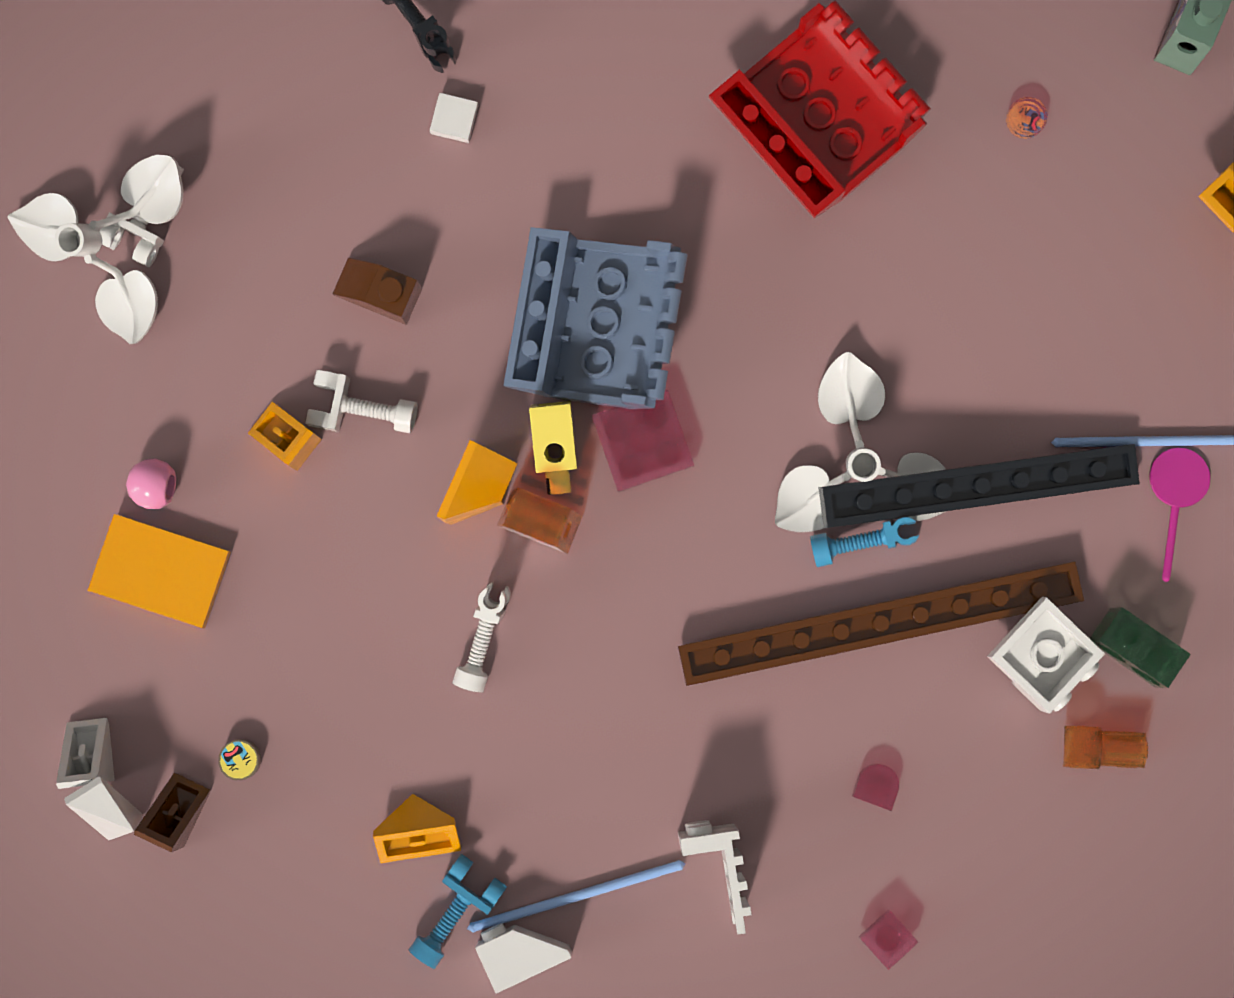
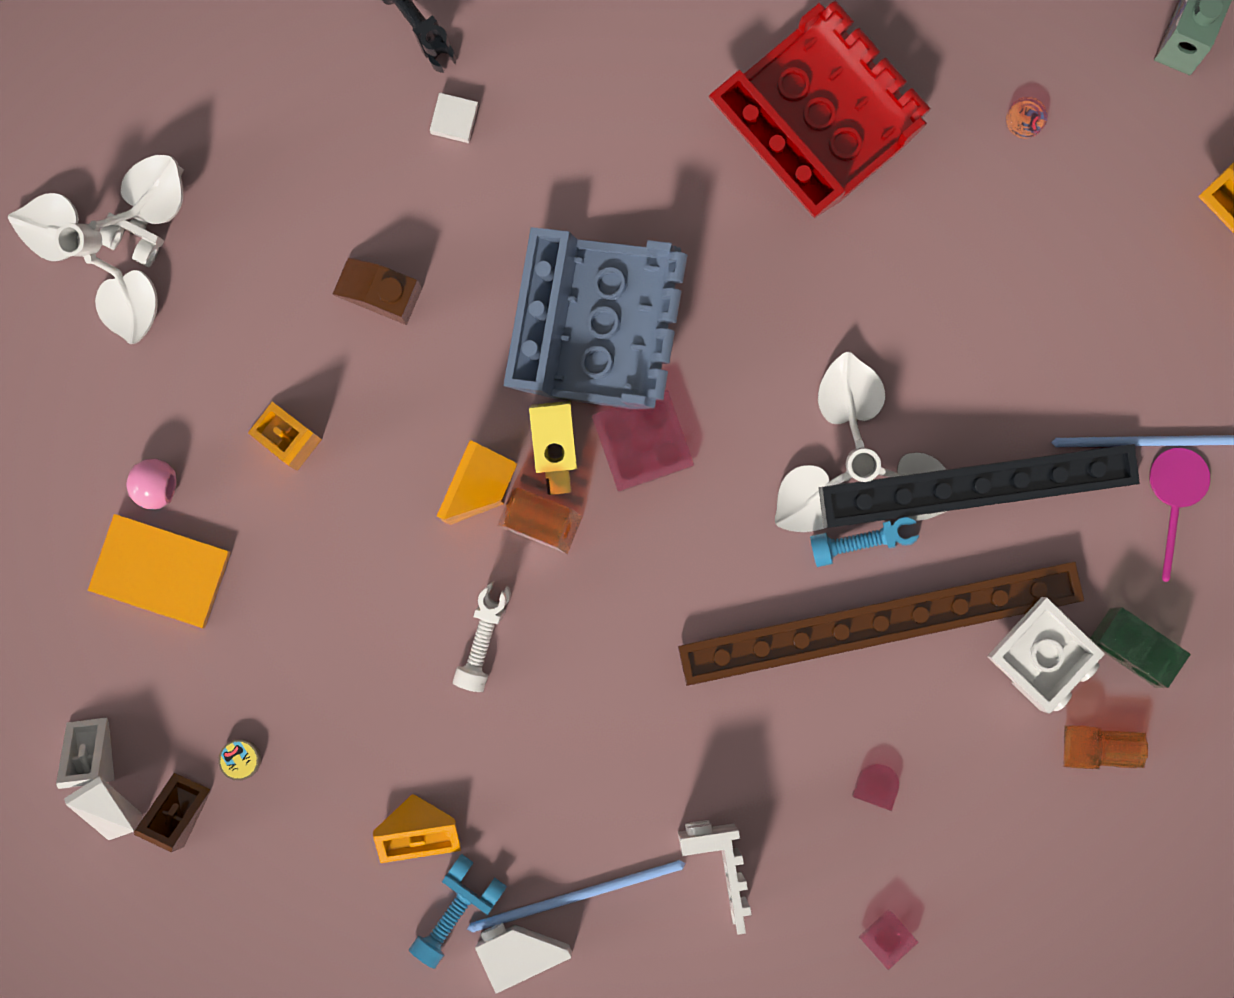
(401, 415): white bar -> none

